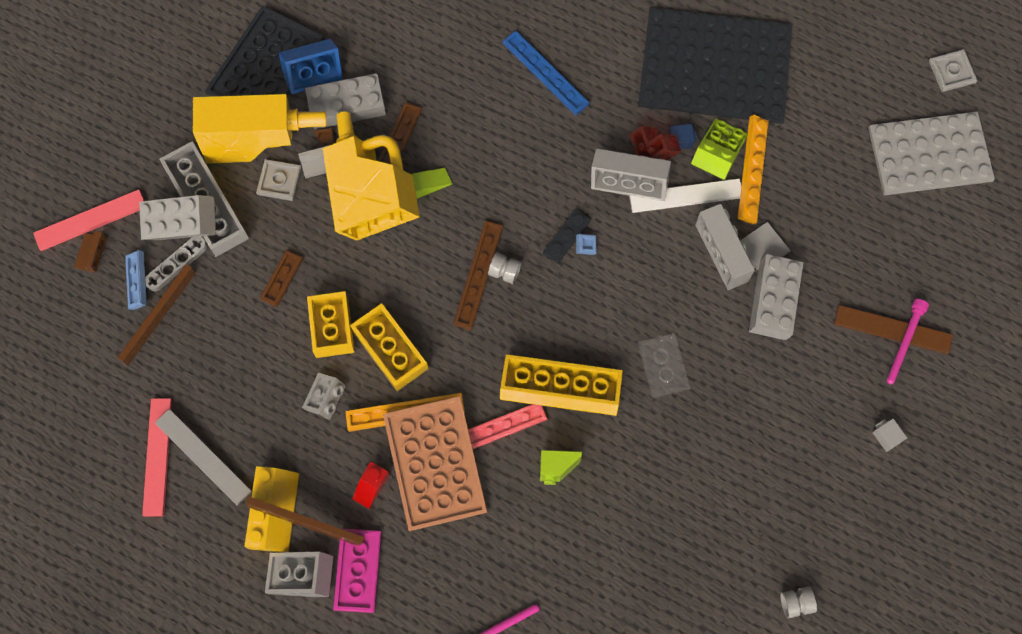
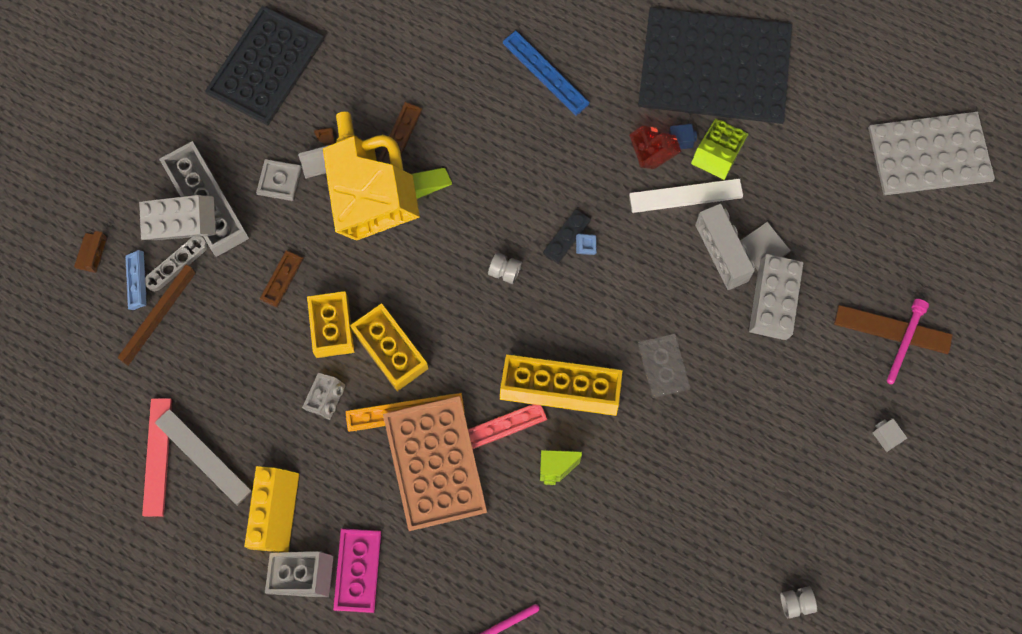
(88, 220): coral tile -> none
(244, 126): yellow piece -> none
(304, 521): reddish brown tile -> none
(311, 65): blue slope -> none
(357, 95): light grey brick -> none
(370, 485): red slope -> none
(478, 275): reddish brown tile -> none
(630, 174): light grey brick -> none
(753, 169): light orange plate -> none
(953, 70): light grey tile -> none

